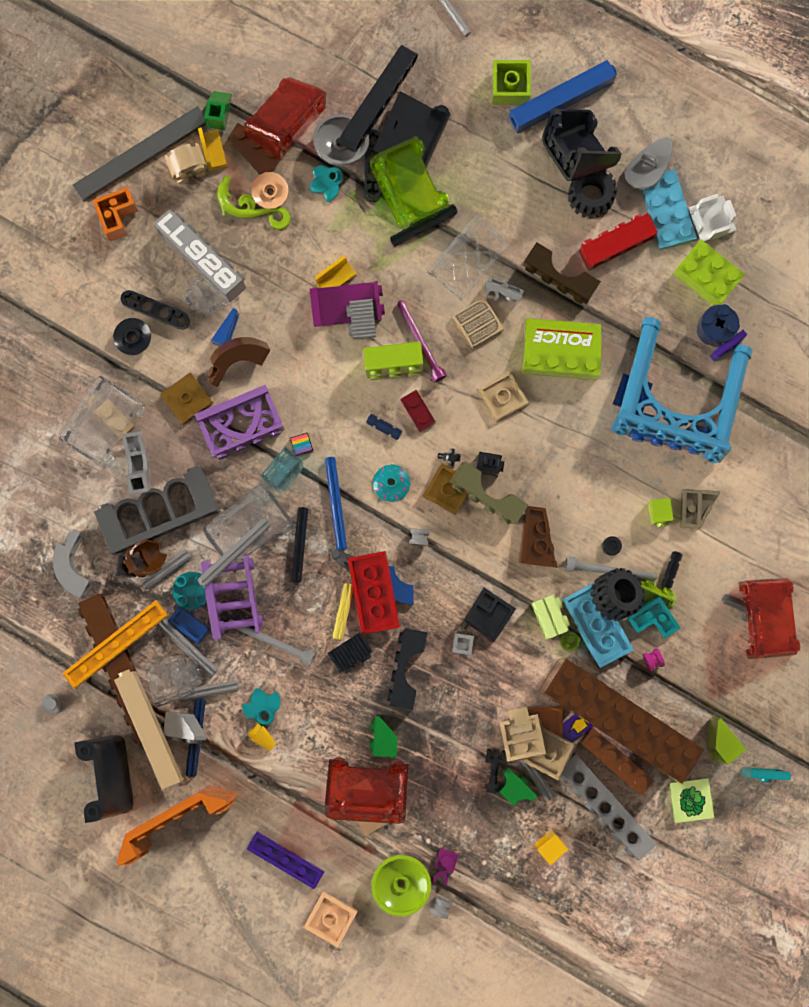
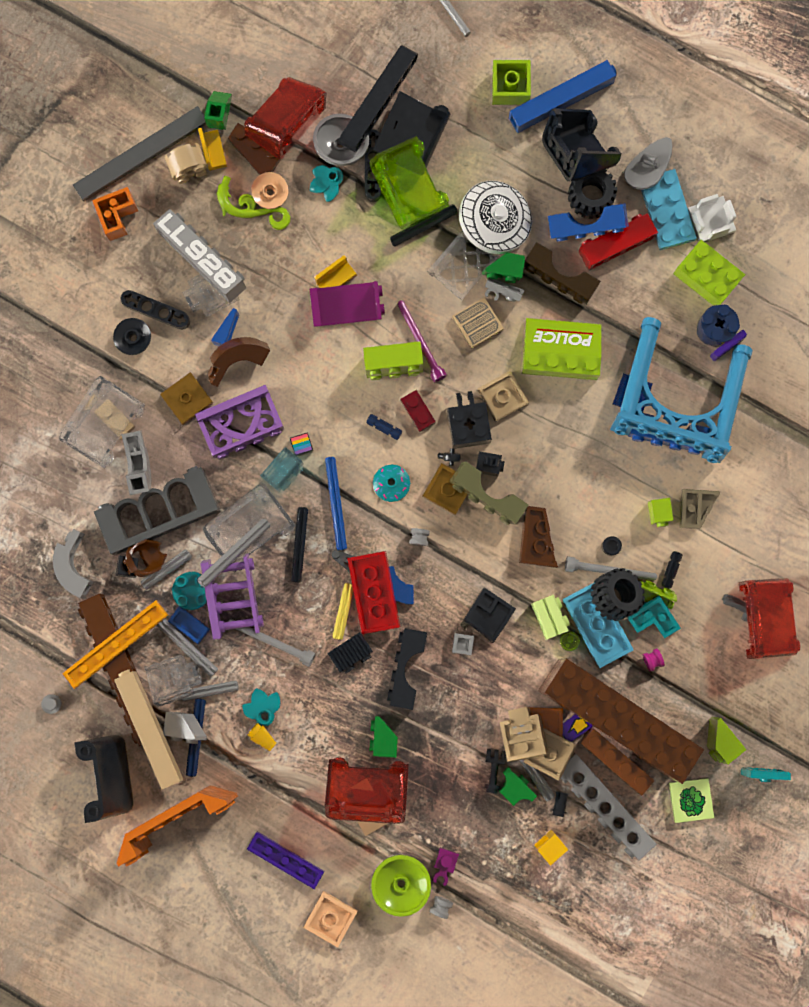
(362, 319): light grey brick -> none
(472, 413): none -> black hinge
(495, 217): none -> dish
(508, 267): none -> green slope
(560, 804): none -> black pin
(564, 225): none -> blue arch

